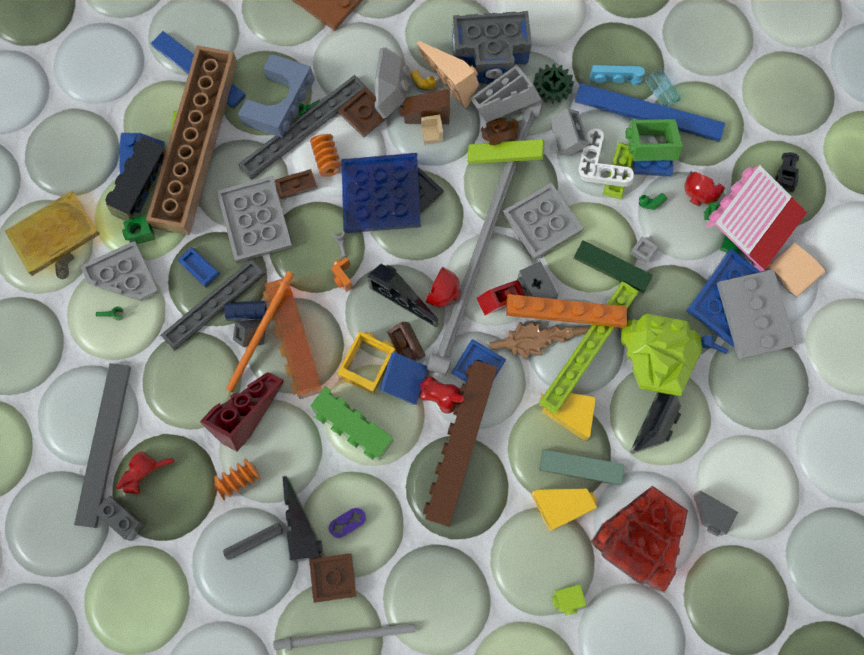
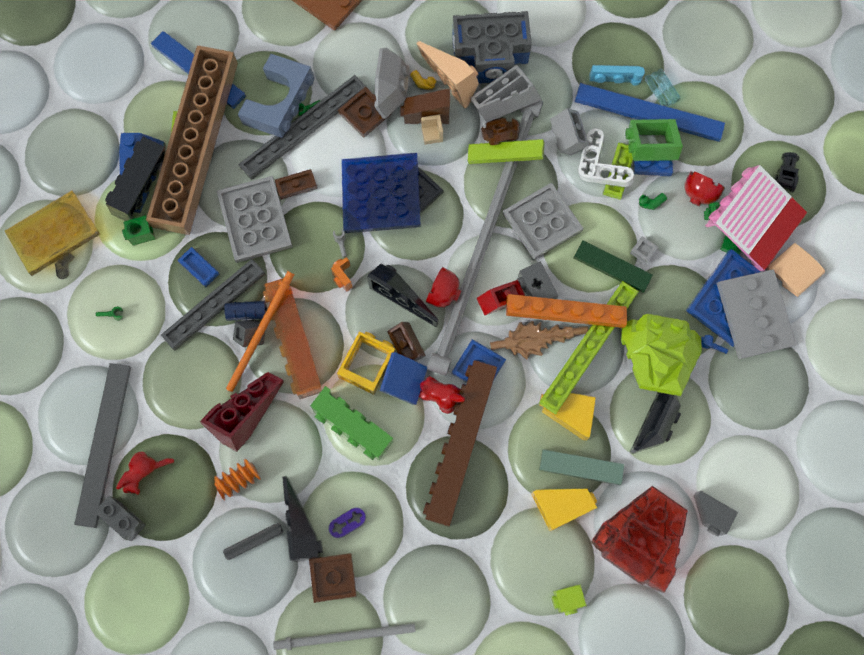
(122, 273): light grey plate -> none
(325, 155): orange piece -> none
(561, 81): dark green gear -> none

